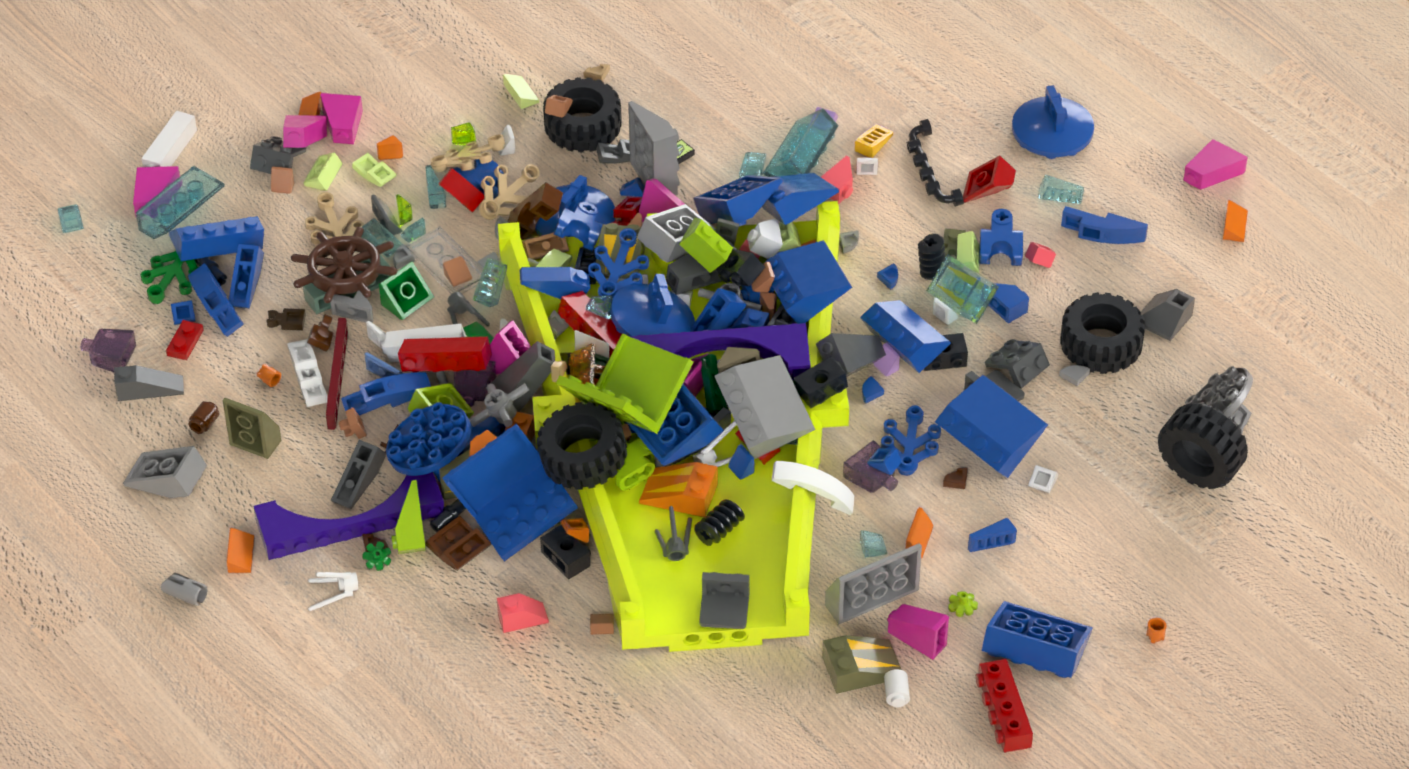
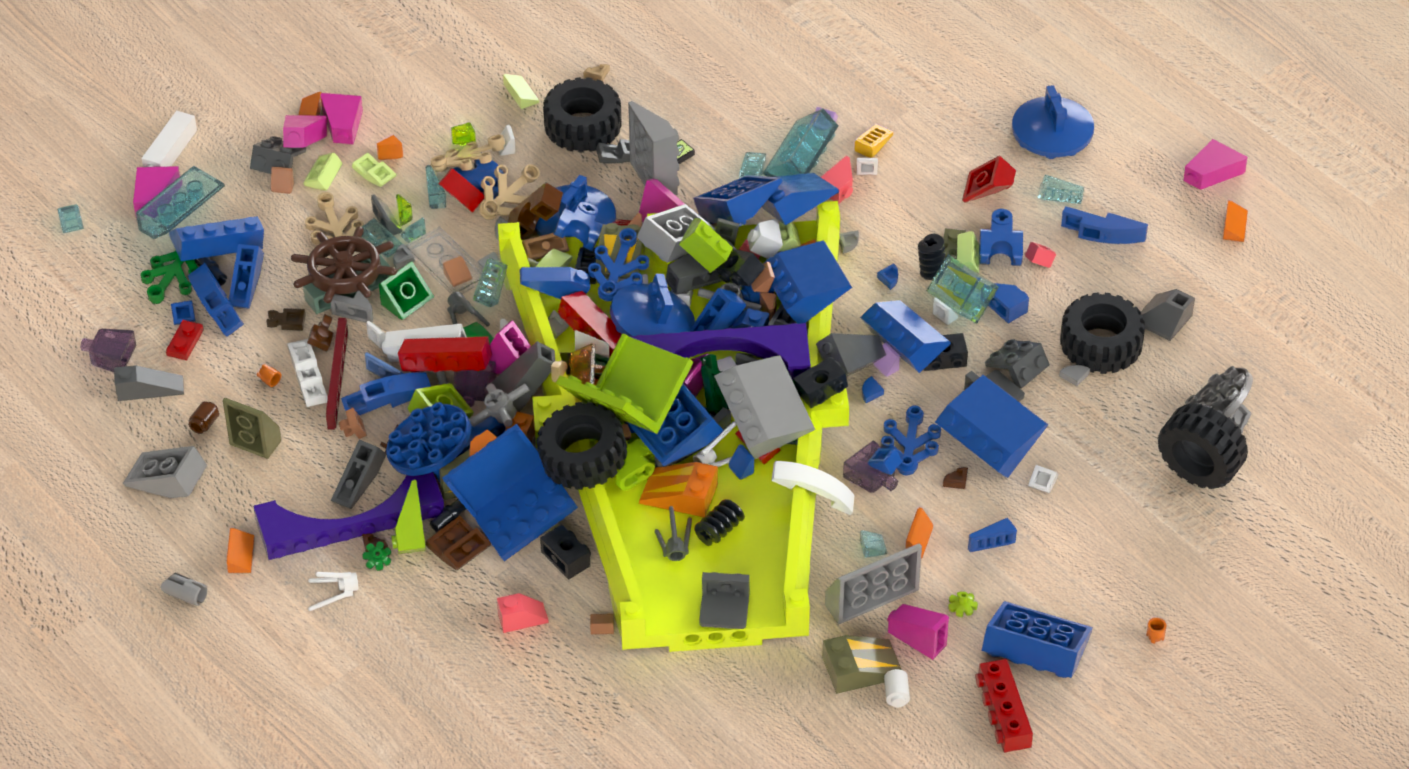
(557, 105): nougat slope -> none
(576, 528): orange slope -> none
(600, 305): clear light blue slope -> none
(627, 208): red plate -> none
(633, 188): blue slope -> none
(737, 356): dark tan slope -> none
(926, 172): black bar -> none

